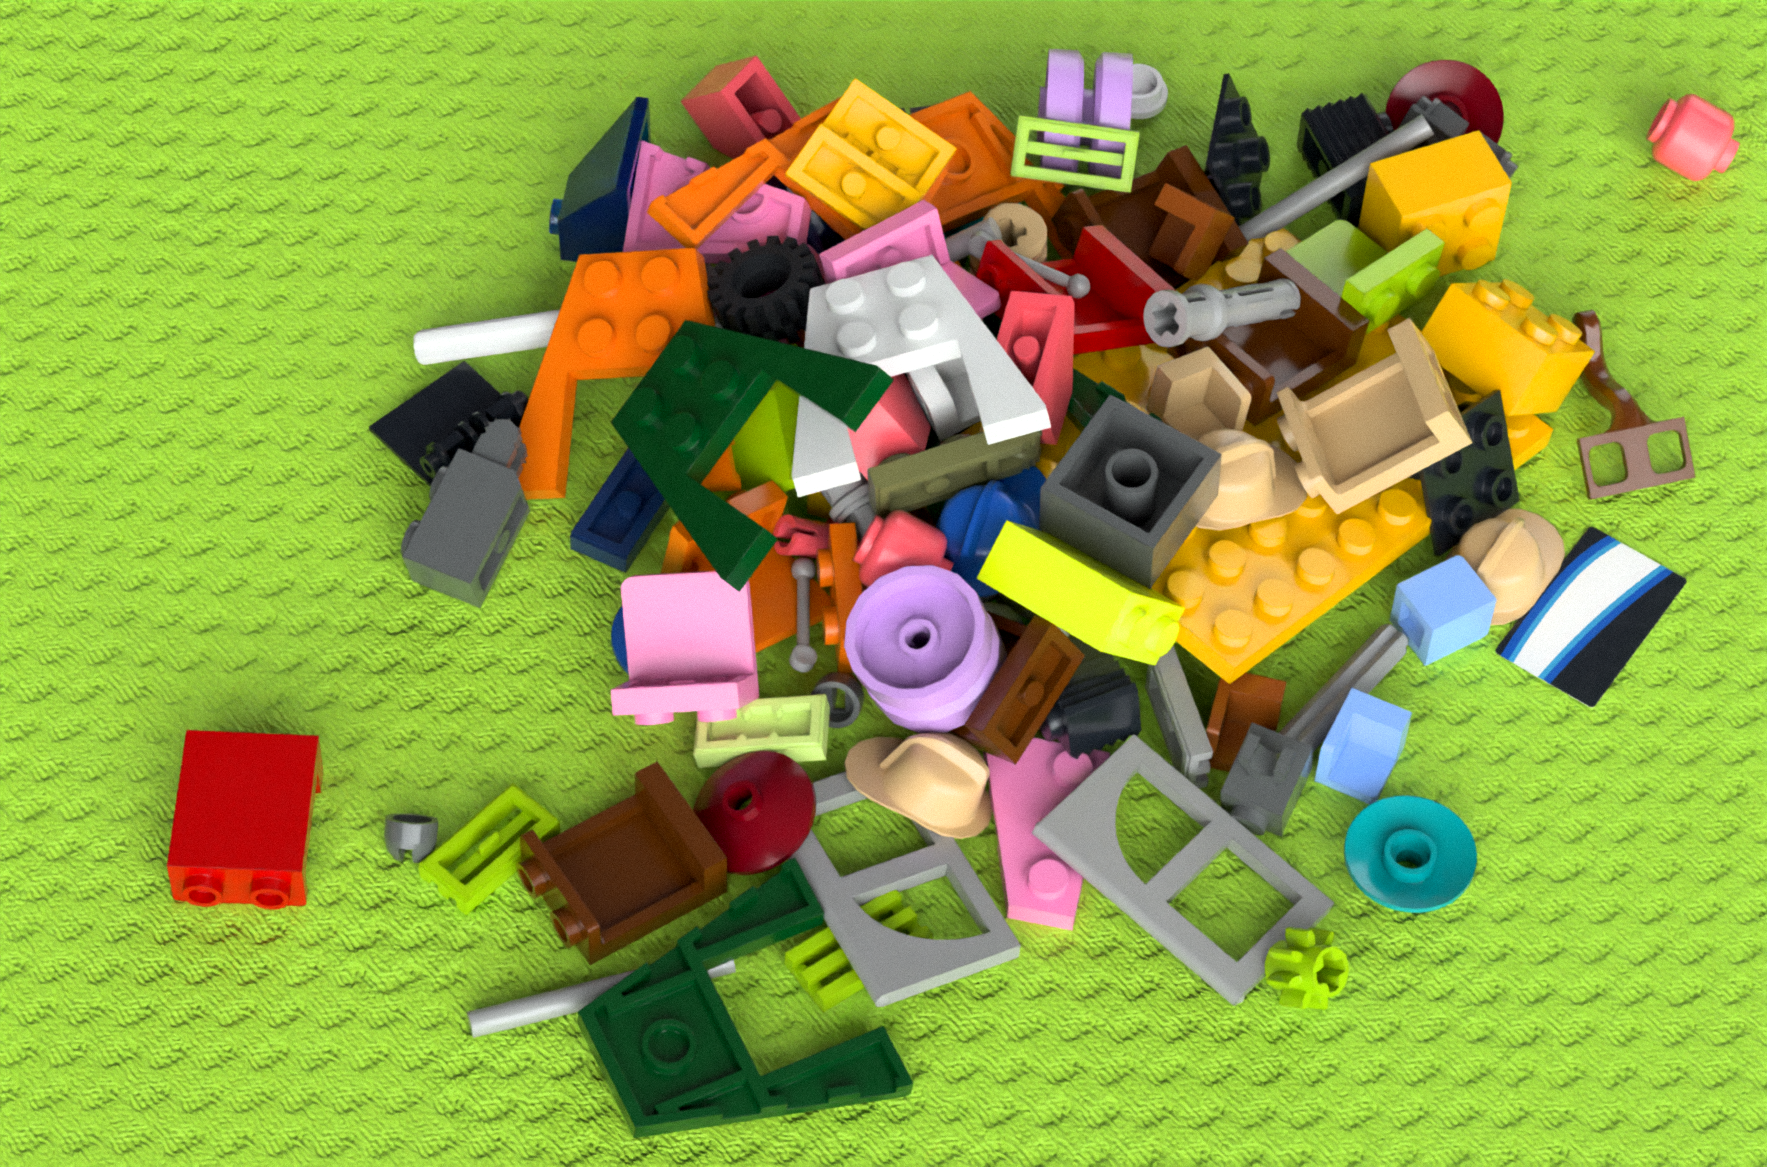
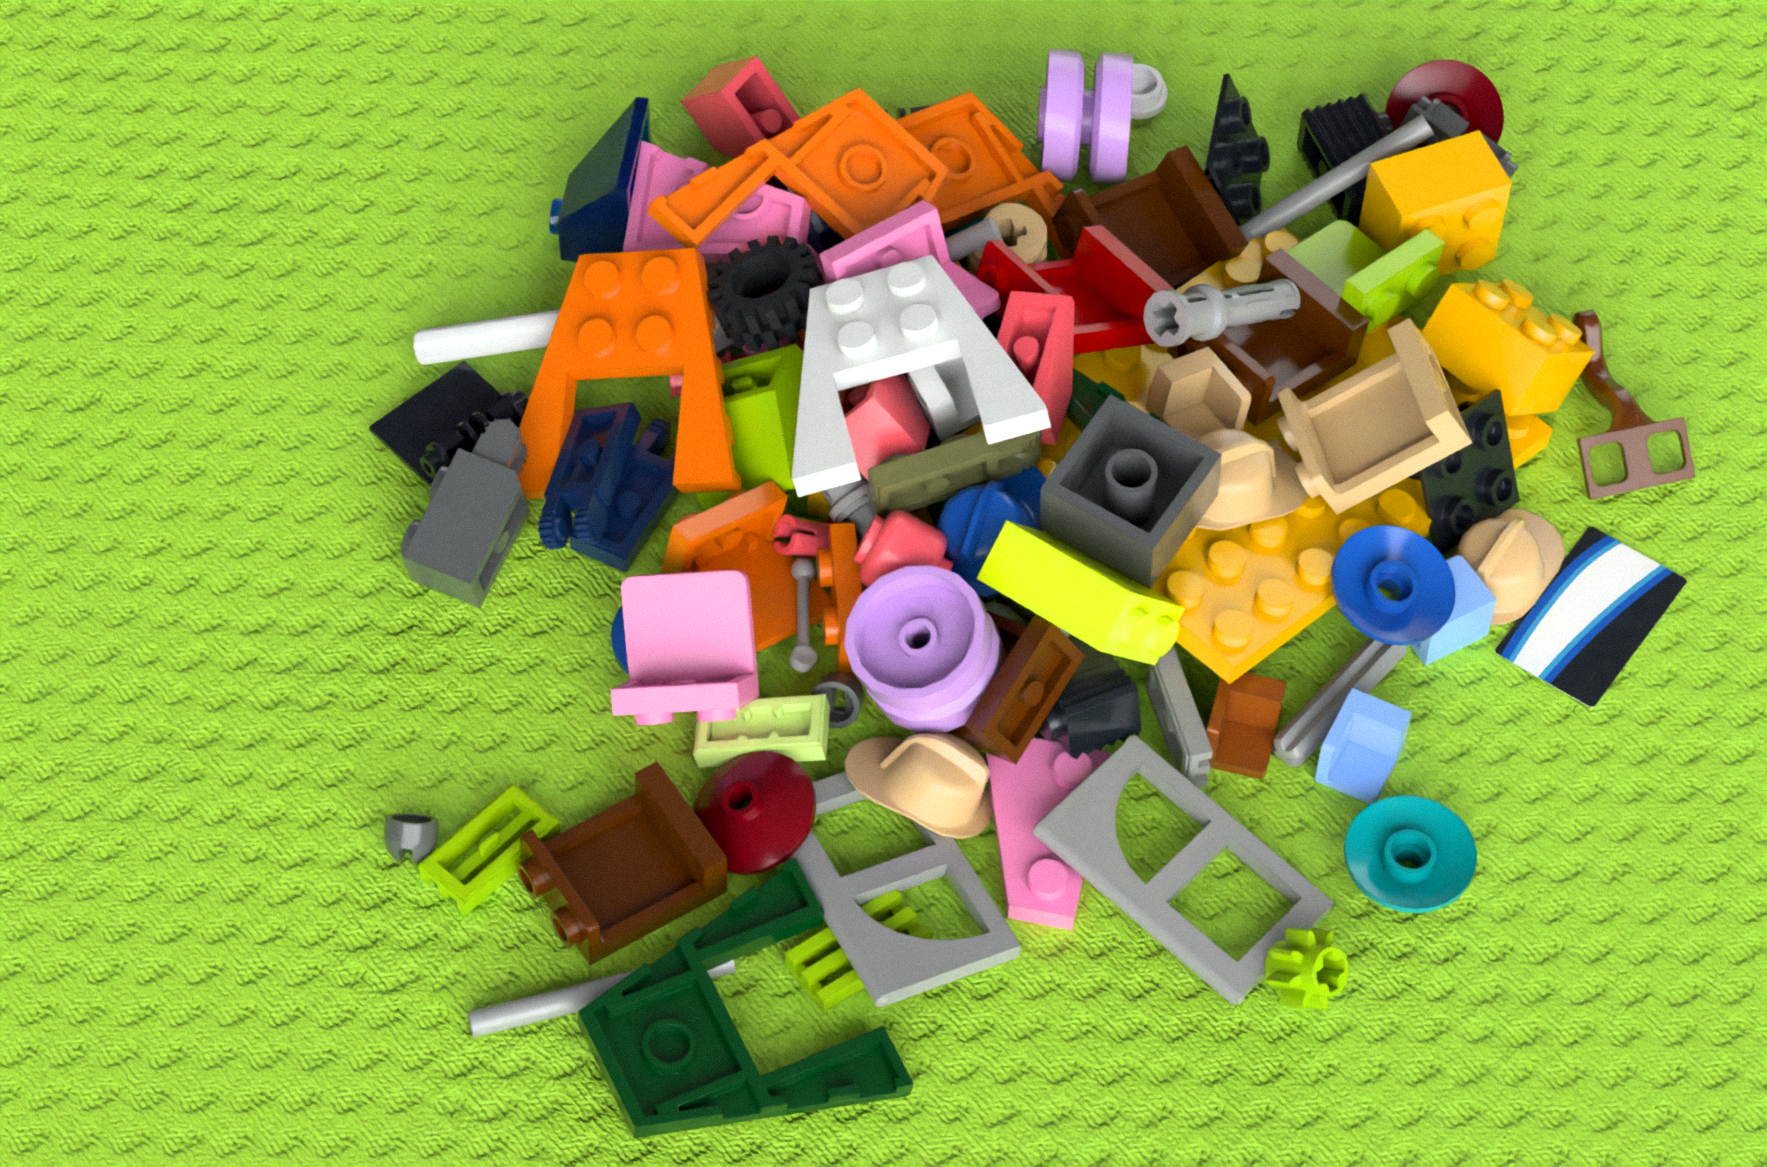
(244, 818): red panel -> none
(587, 474): none -> dark blue hinge
(699, 402): dark green wing -> none
(869, 158): yellow slope -> none
(1023, 146): lime tile -> none
(1076, 285): light grey hinge -> none
(1189, 232): dark orange panel -> none
(1266, 780): dark grey brick -> none
(1406, 568): none -> blue dish
(1693, 137): coral head -> none

